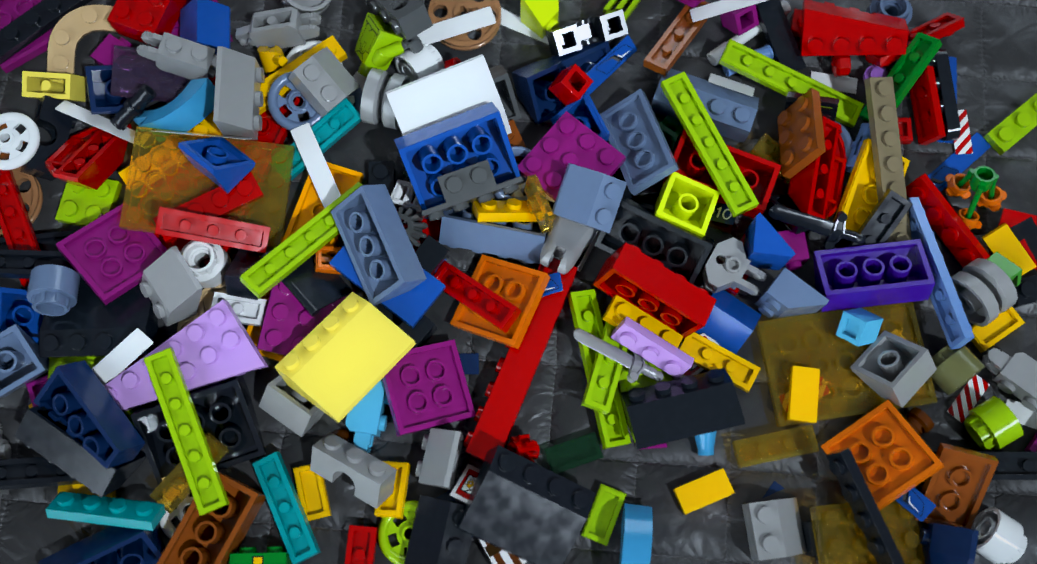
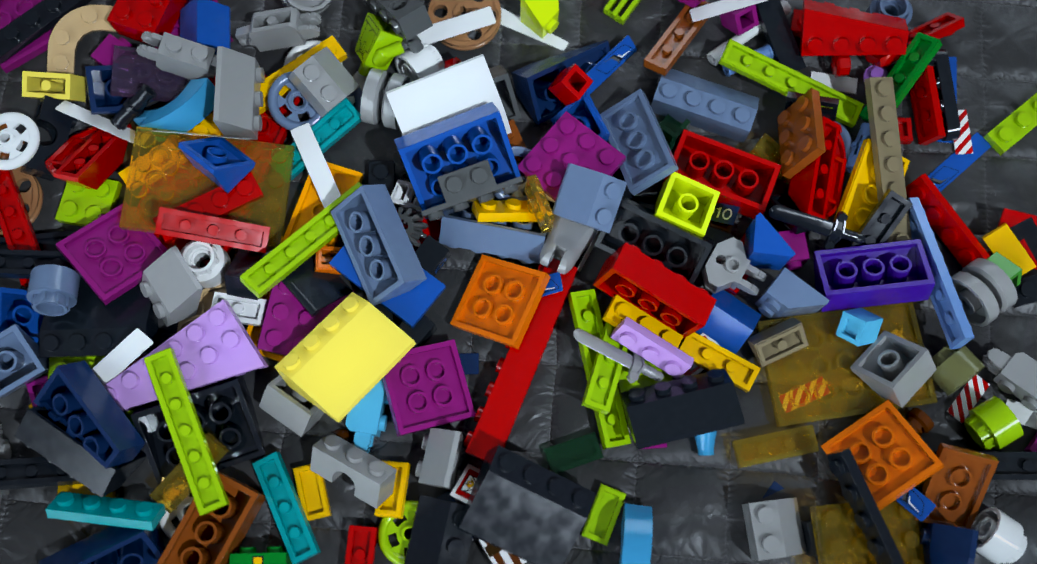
(271, 58): yellow piece -> none
(477, 297): red plate -> none
(524, 447): red gear -> none
(586, 31): arch -> none
(703, 491): yellow tile -> none
(709, 144): lime plate -> none
(730, 84): white sticker -> none
(778, 341): none -> dark tan slope
(803, 394): yellow tile -> none
(987, 194): plant -> none
(996, 330): yellow tile -> none

